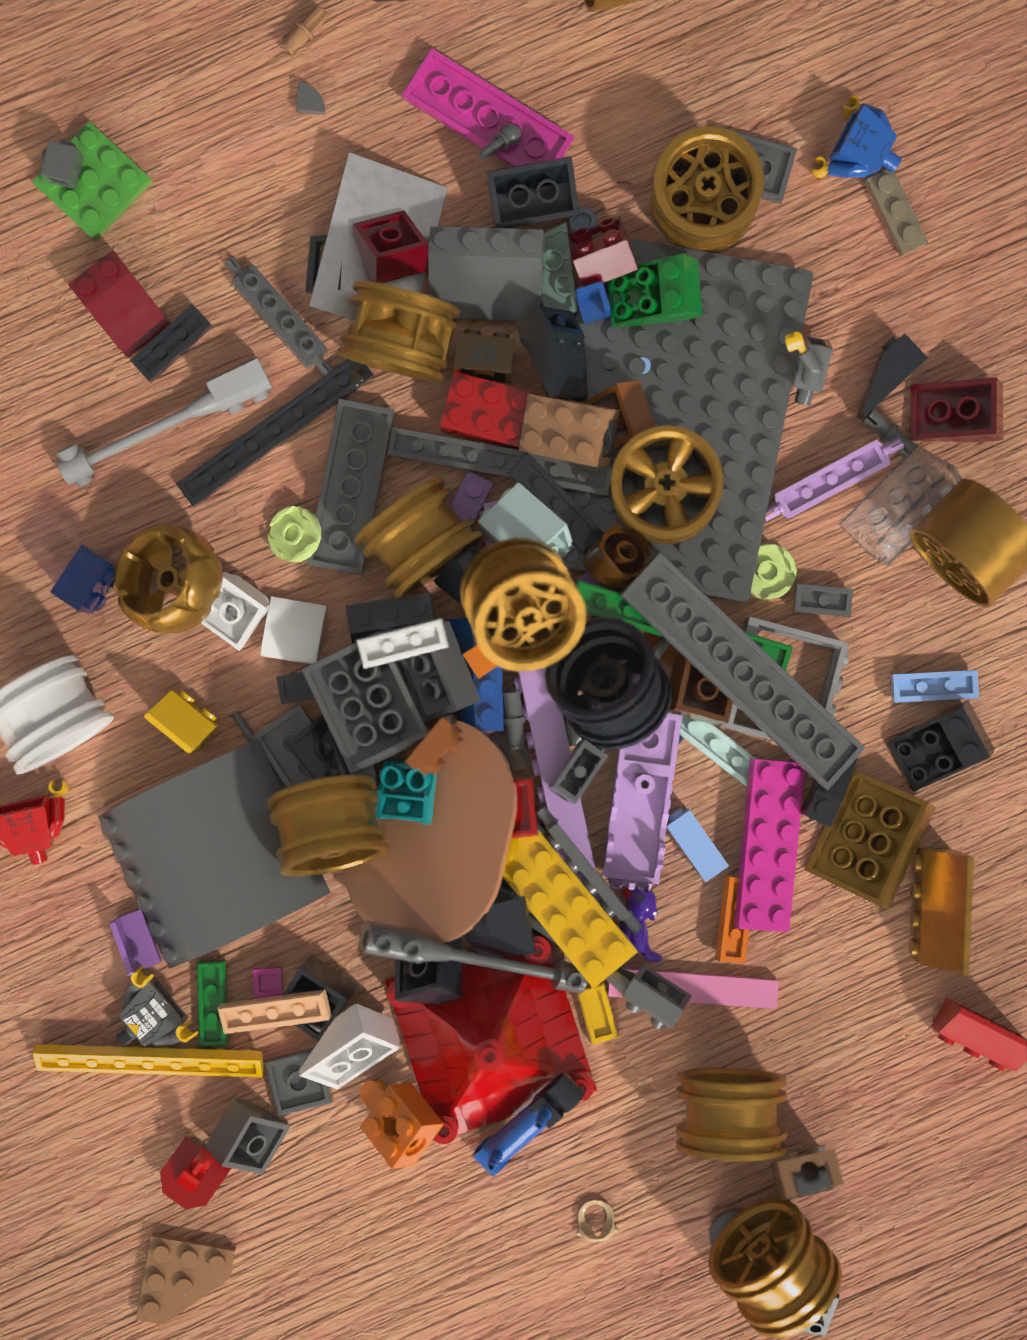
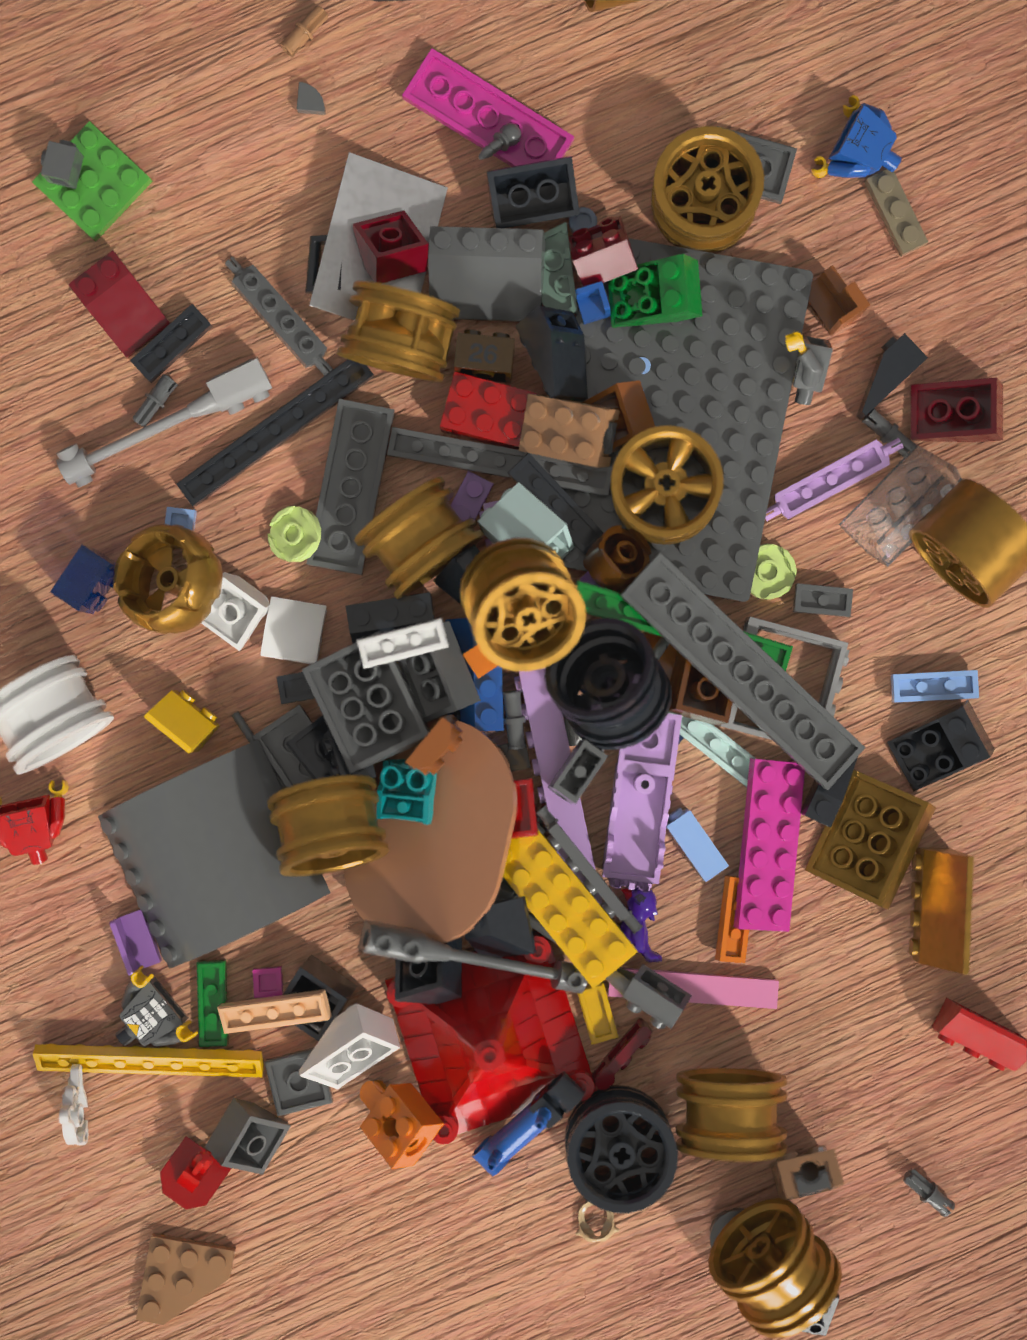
(72, 1111): none -> white tile
(154, 400): none -> dark grey axle
(181, 517): none -> light blue tile
(620, 1150): none -> black wheel
(621, 1054): none -> dark red hinge
(835, 301): none -> dark orange panel
(928, 1192): none -> dark grey axle

